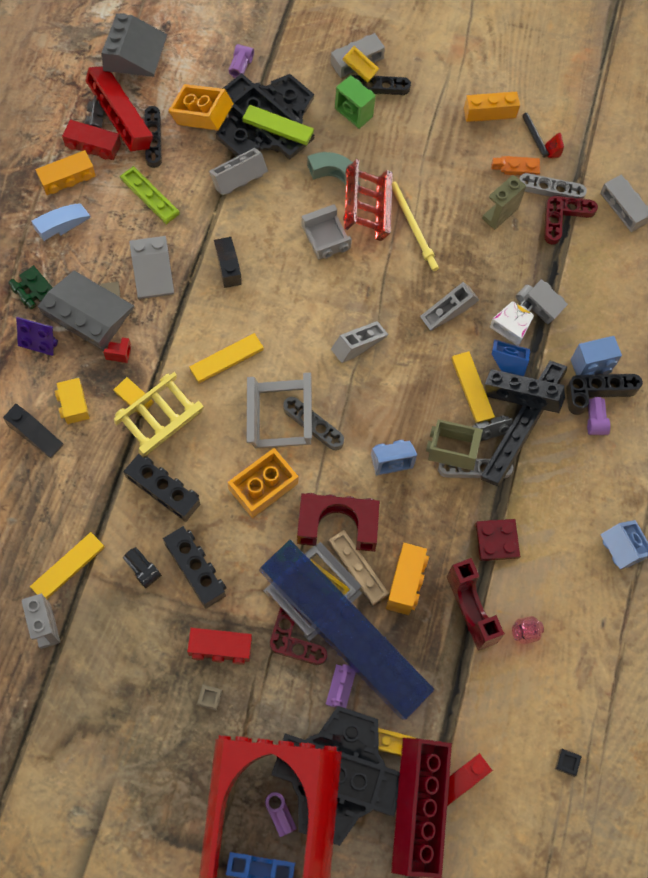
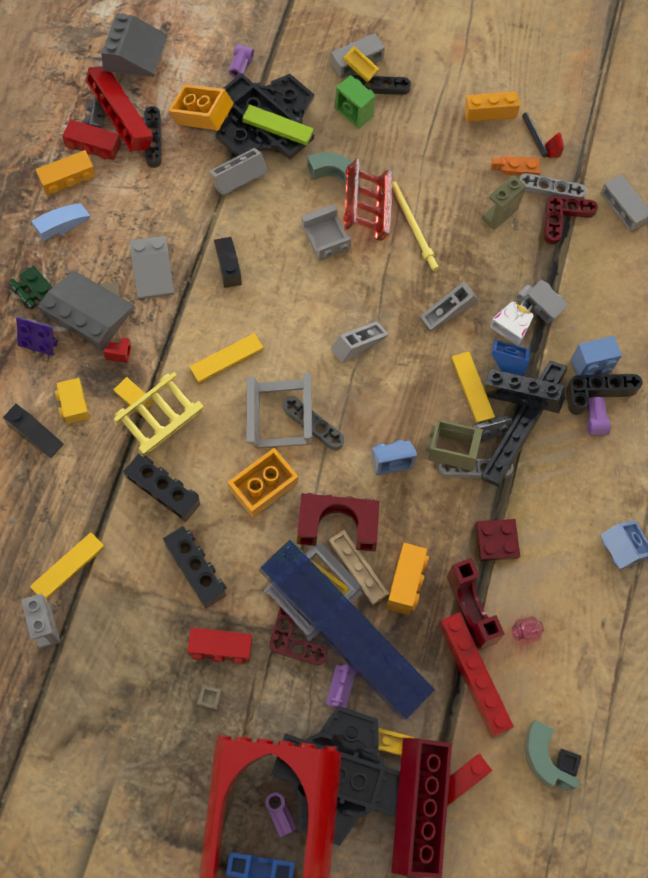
(143, 570): black piece -> none
(149, 195): lime tile -> none
(475, 675): none -> red brick
(538, 759): none -> sand green arch

